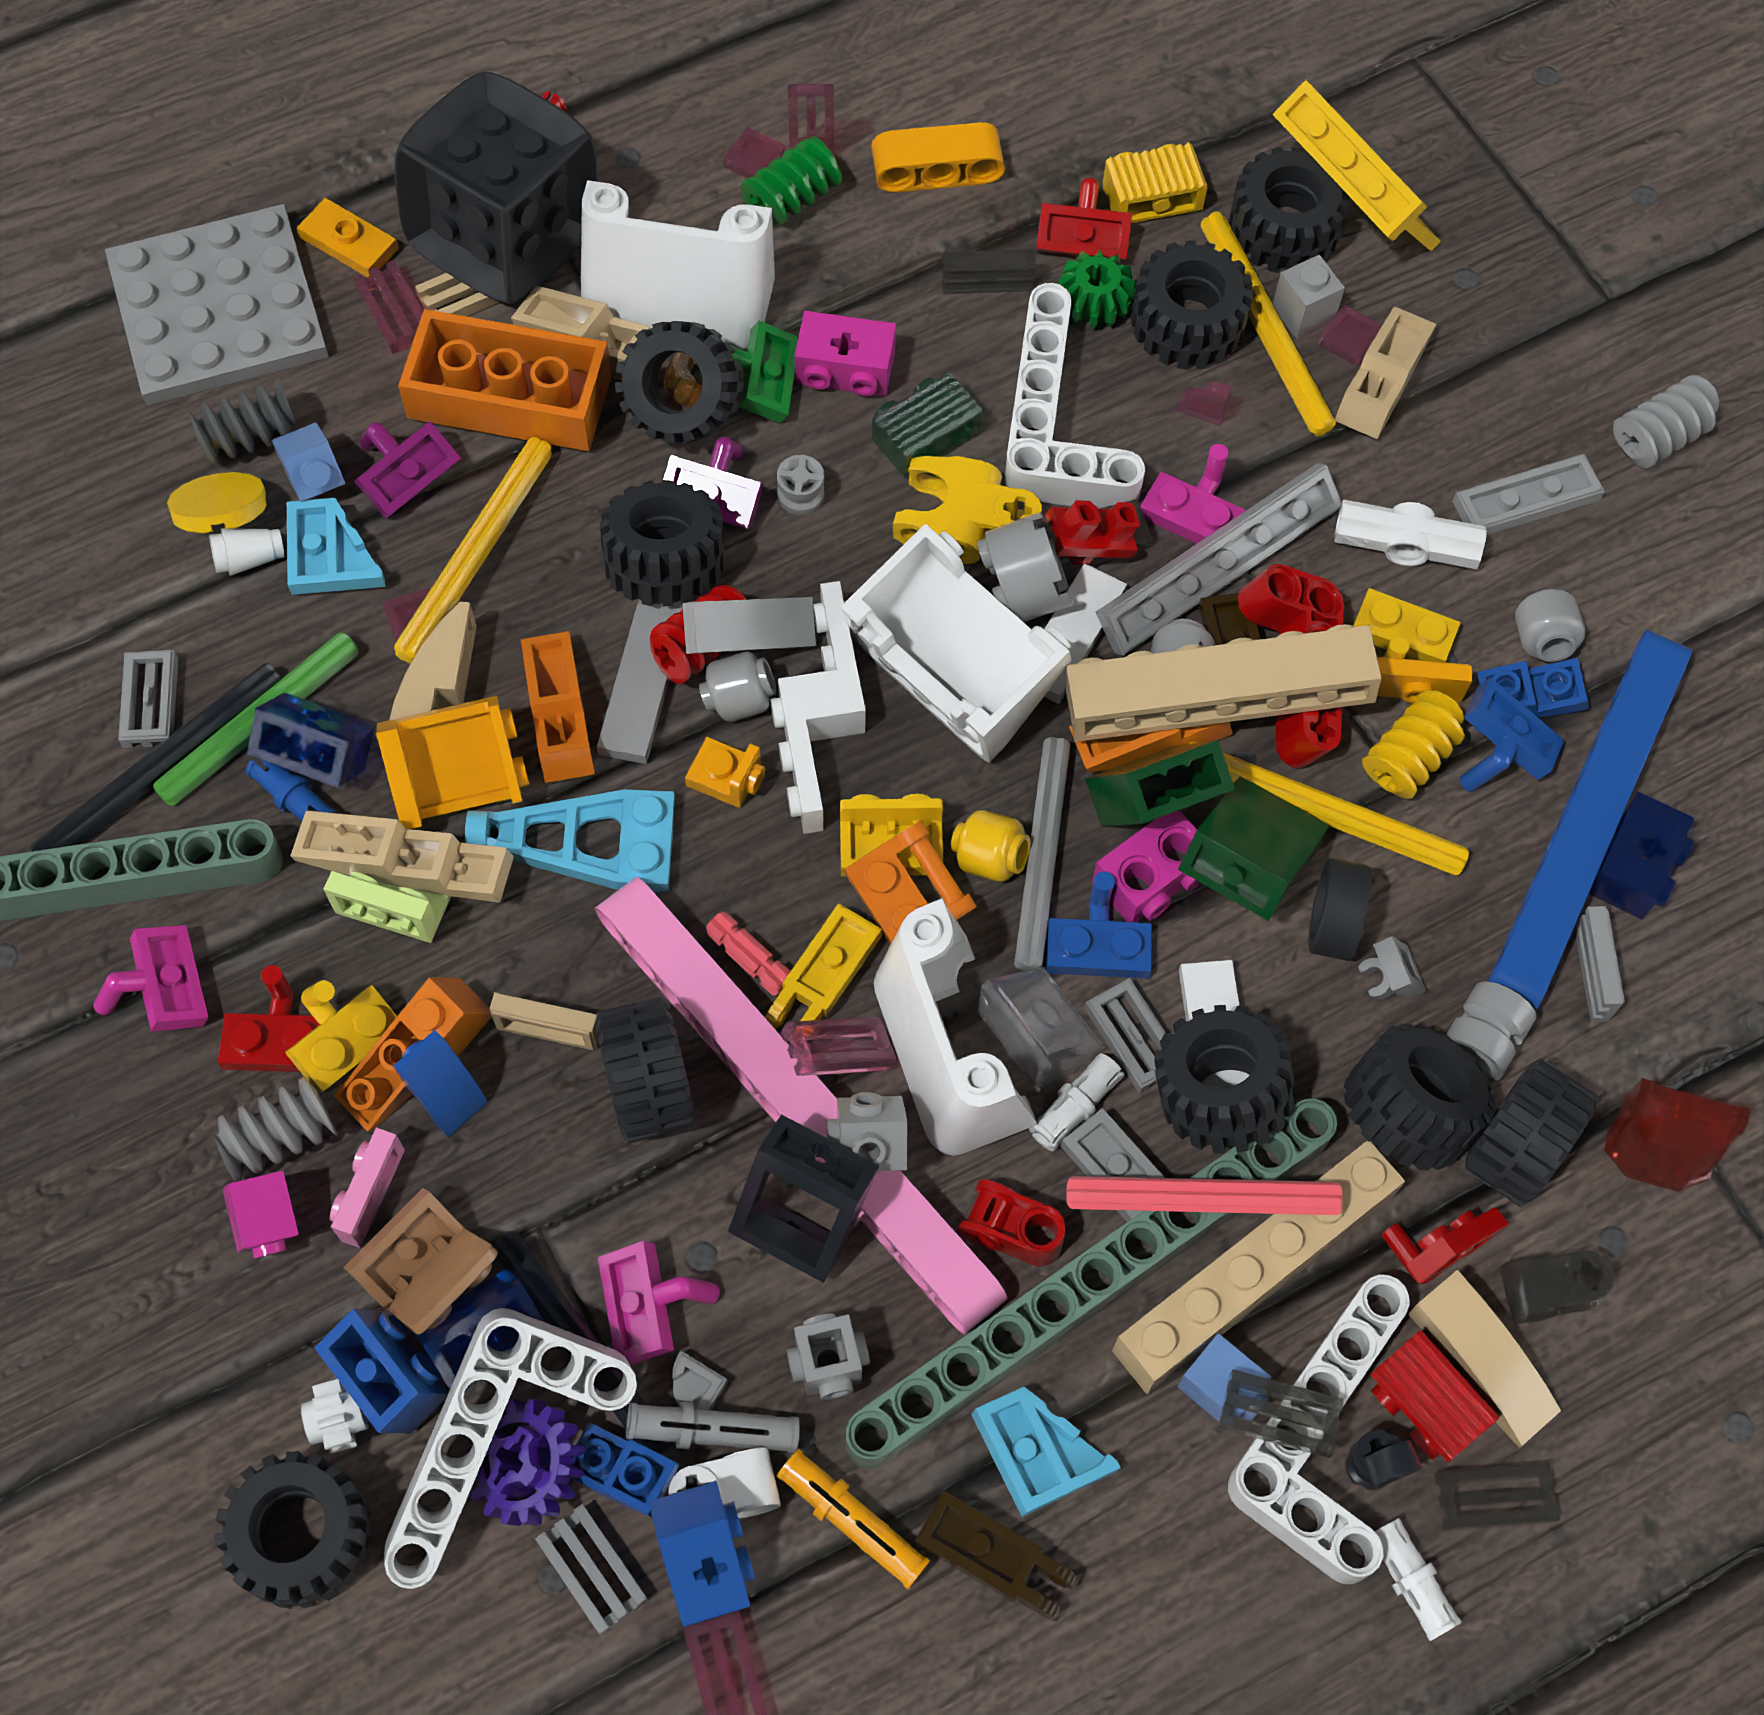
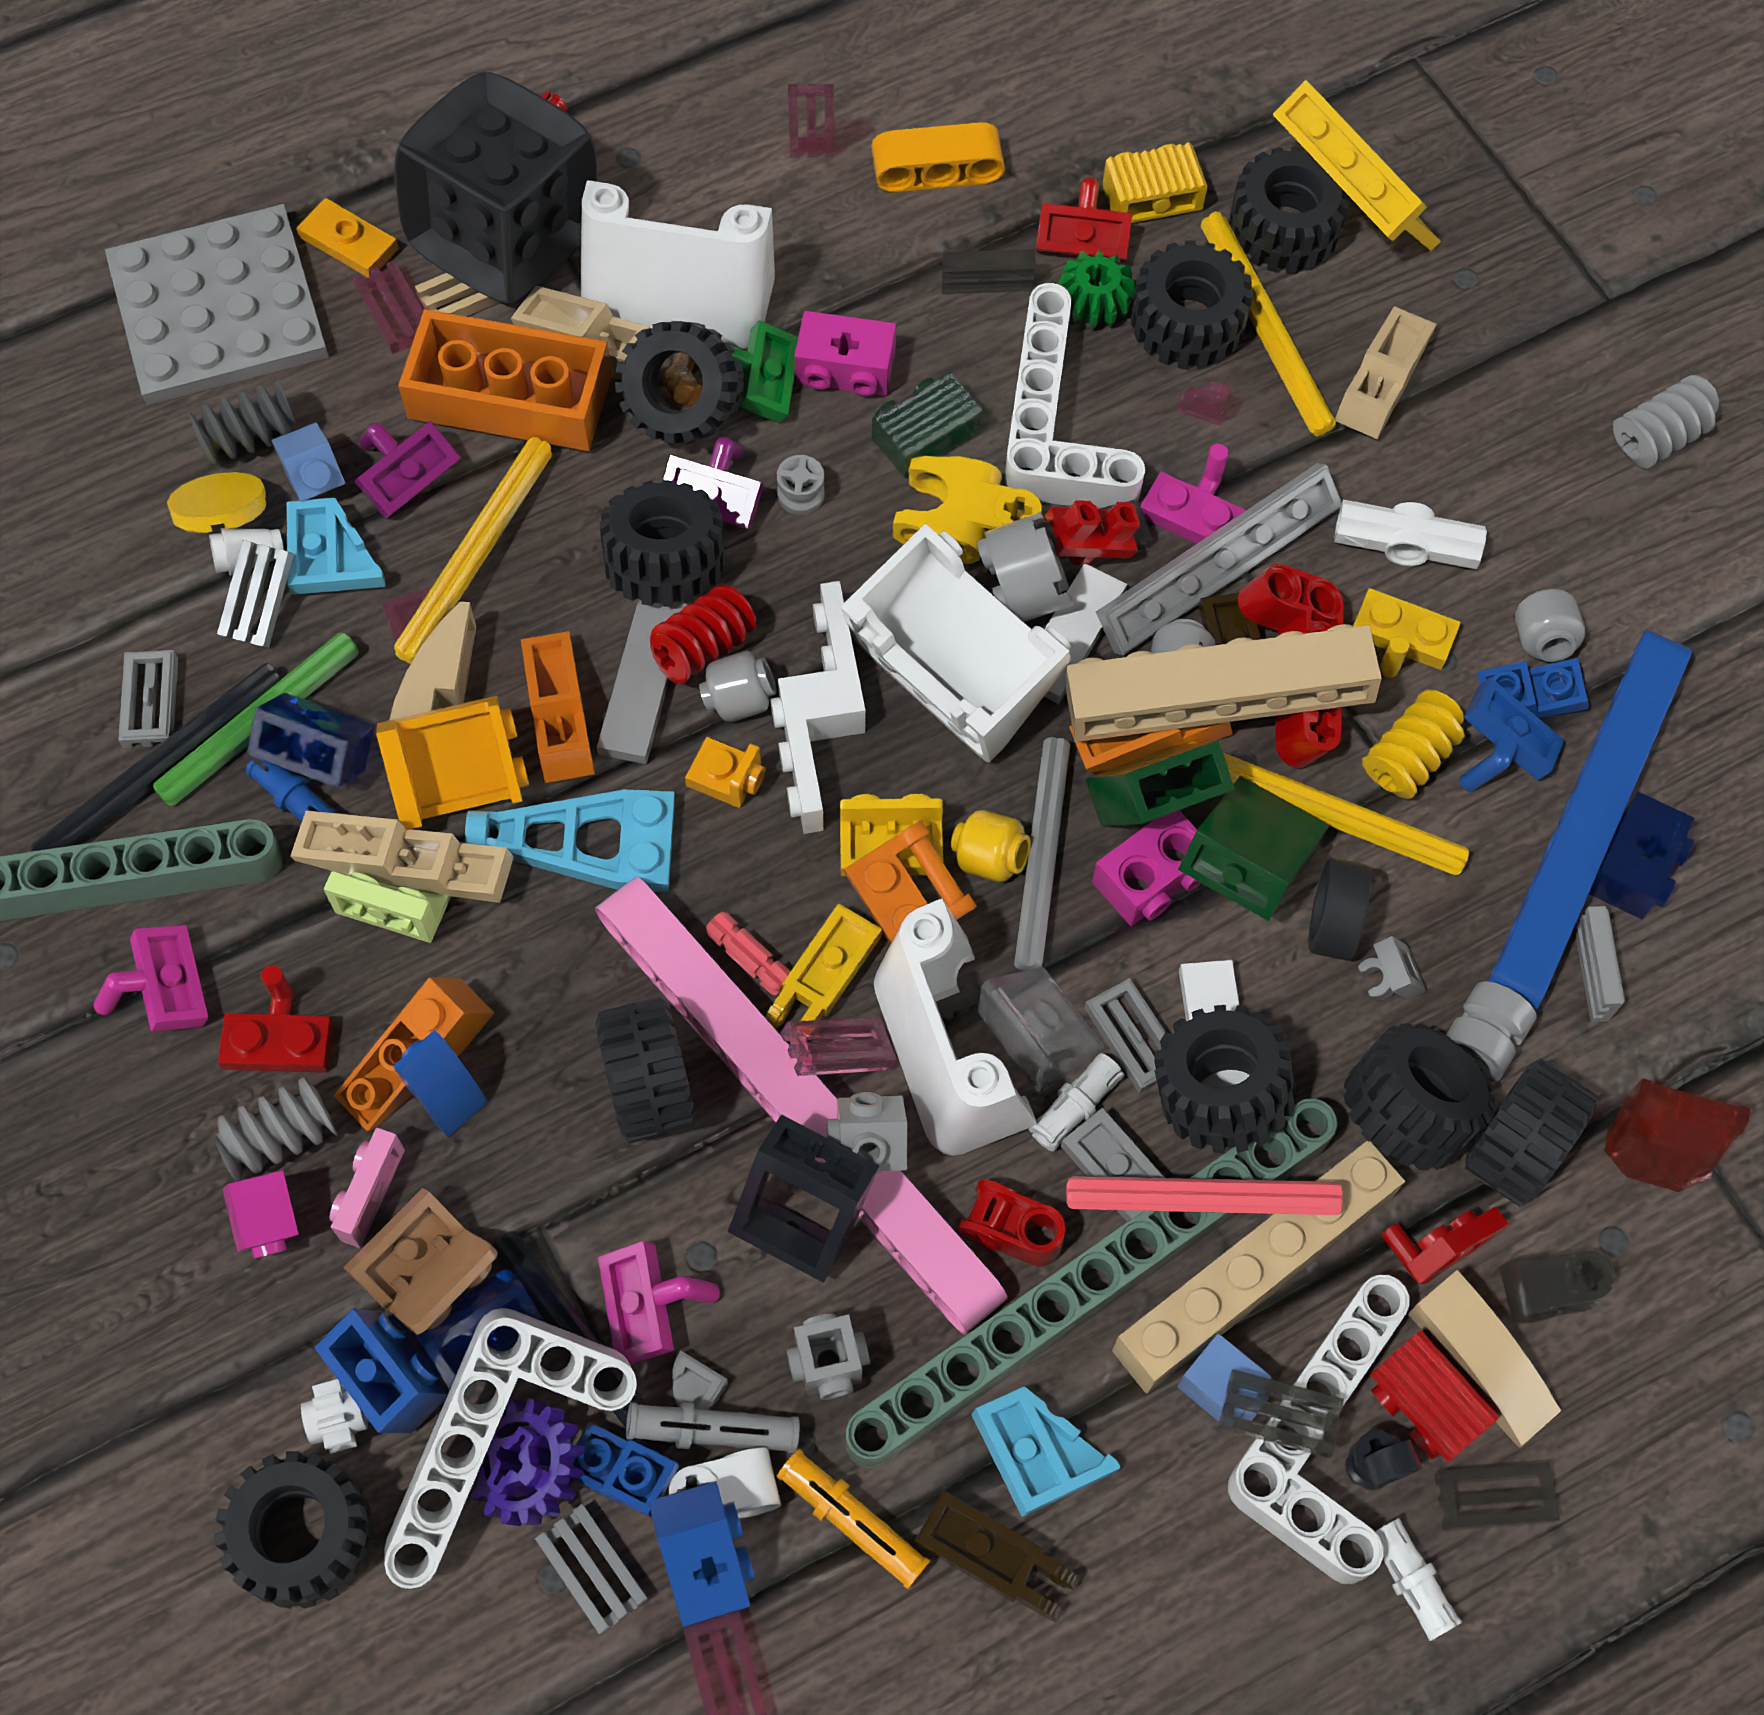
(238, 589): none -> tile
(342, 1035): yellow plate -> none
(544, 1021): tan tile -> none
(748, 624): light grey tile -> none
(752, 152): clear pink tile -> none
(793, 179): green piece -> none
(1098, 944): blue plate -> none
(1308, 296): light grey brick -> none
(1349, 335): clear pink tile -> none
(1410, 677): light orange plate -> none
(1530, 495): light grey tile -> none

